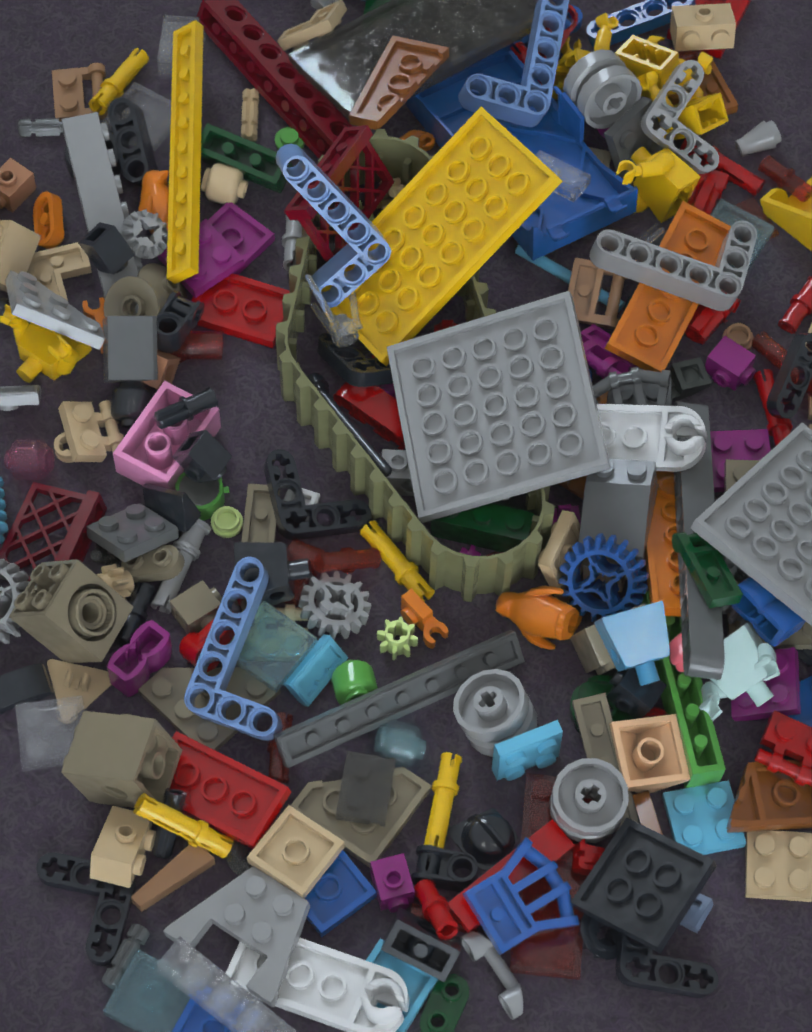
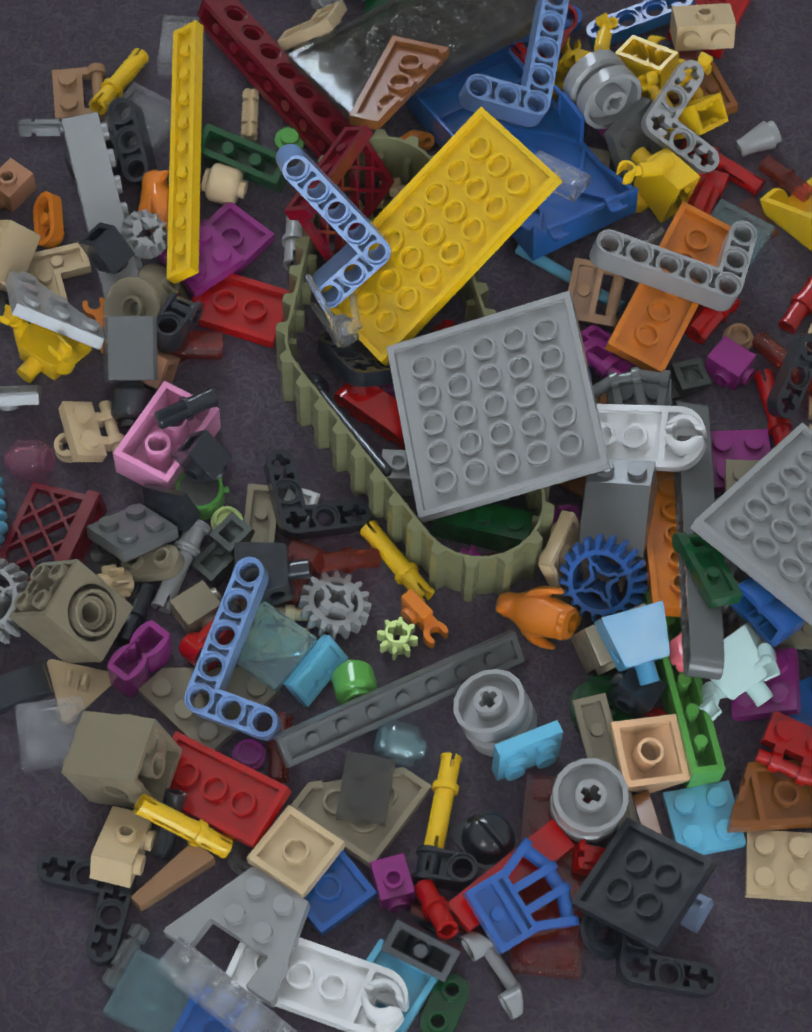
(218, 557): none -> pearl dark grey slope
(250, 753): none -> magenta plate

